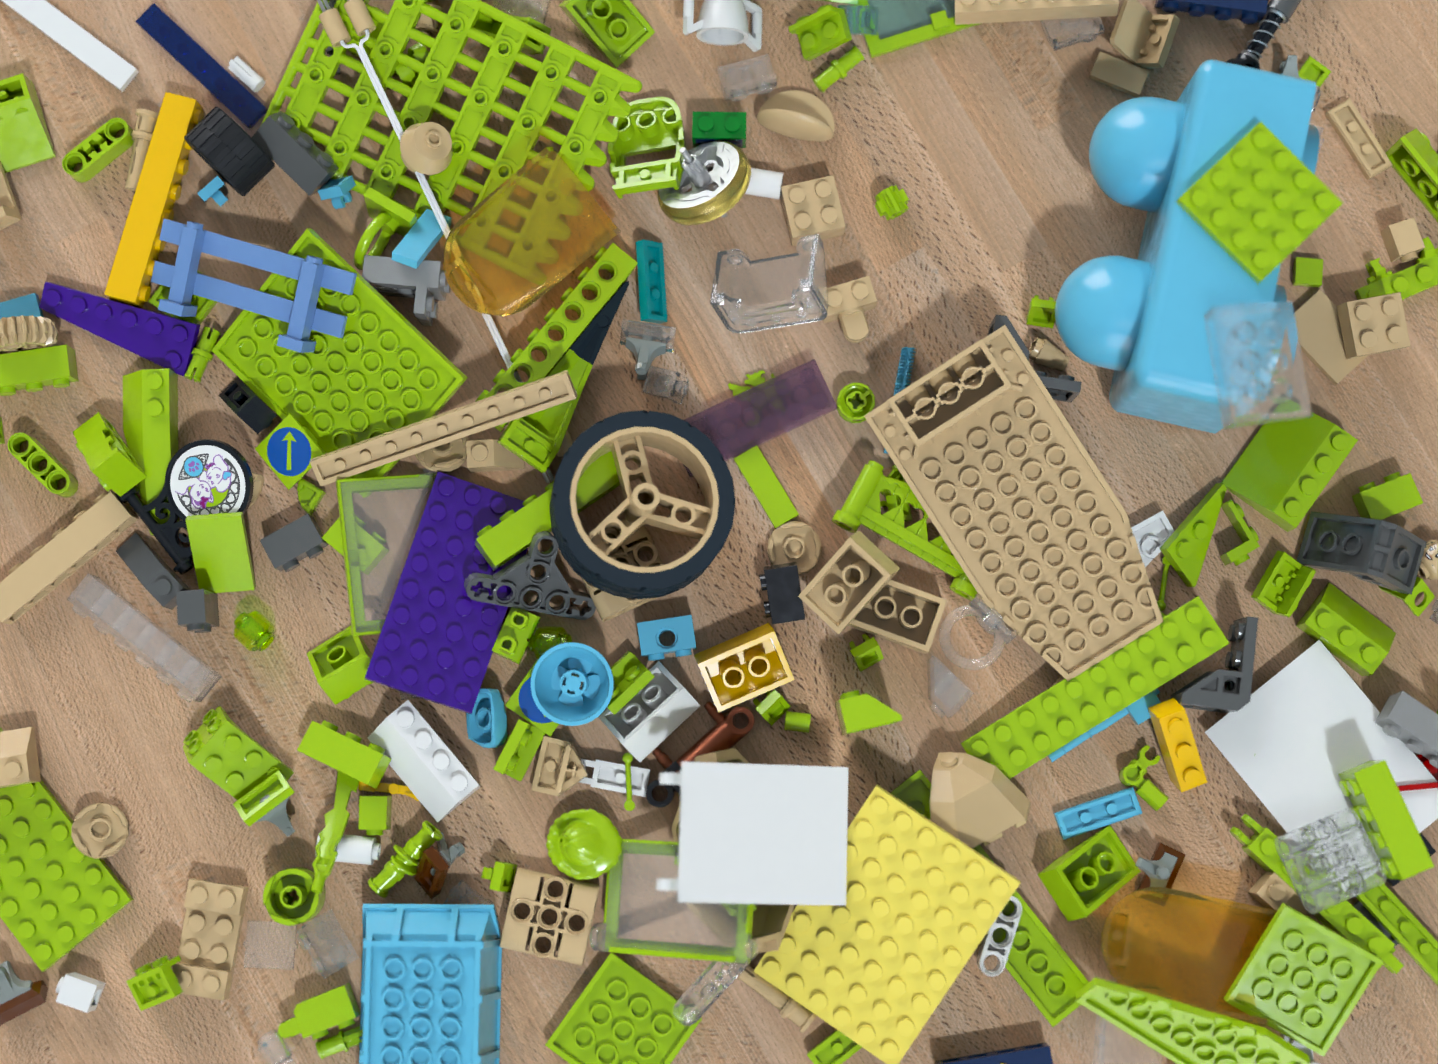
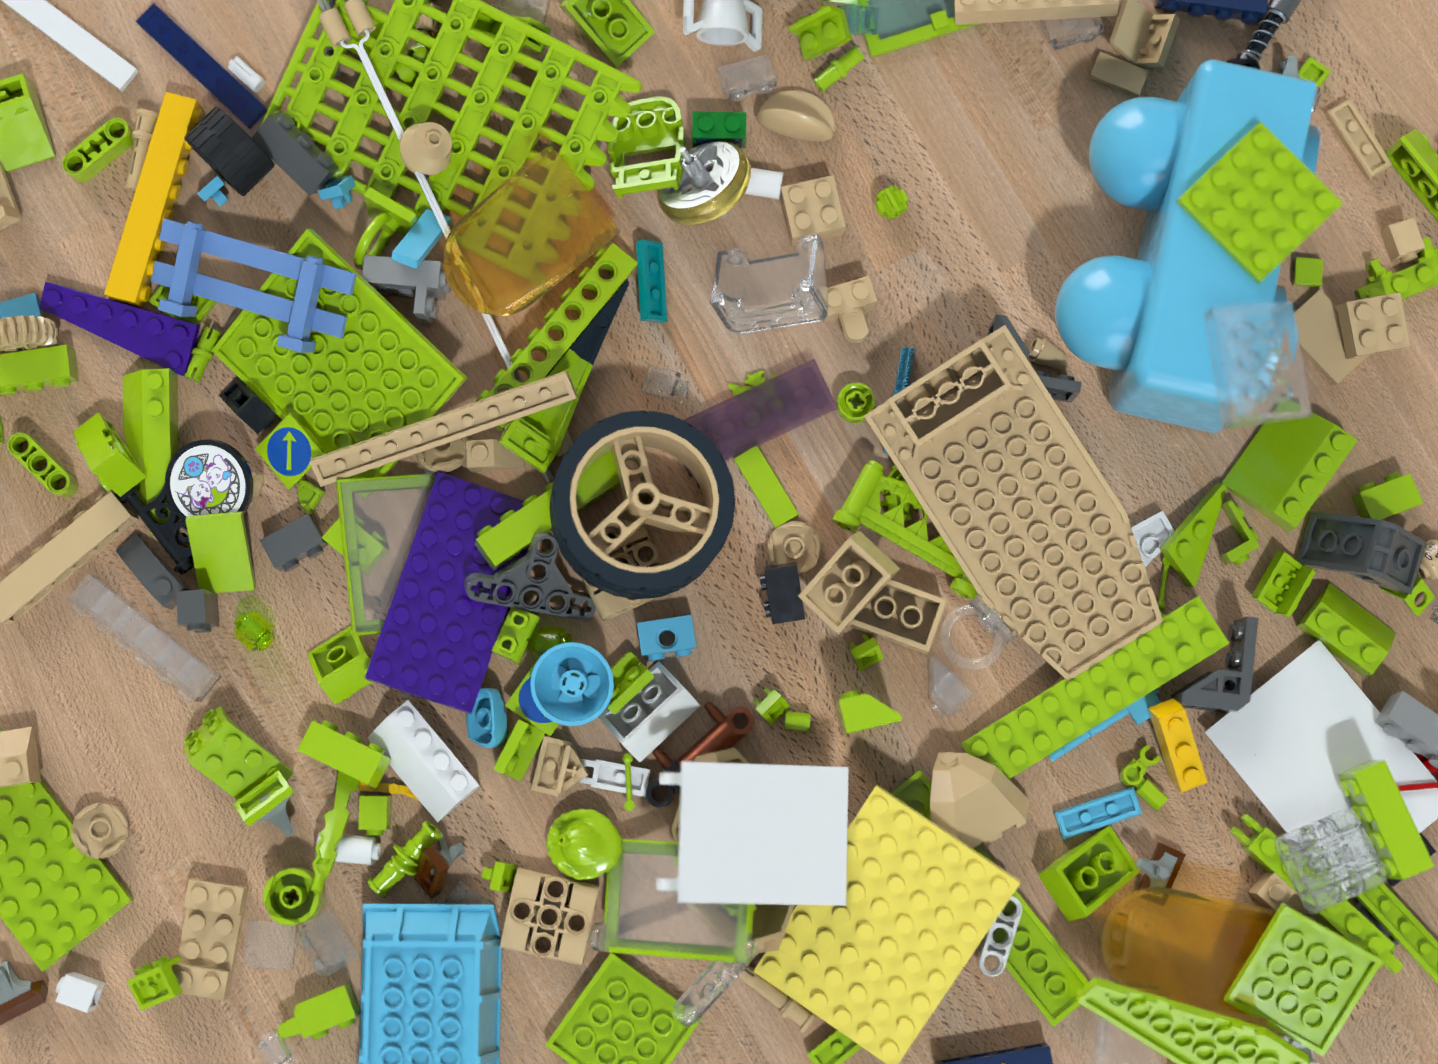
(339, 1042): lime axle -> none
(646, 343): piece -> none
(744, 667): yellow slope -> none
(1041, 312): lime tile -> none

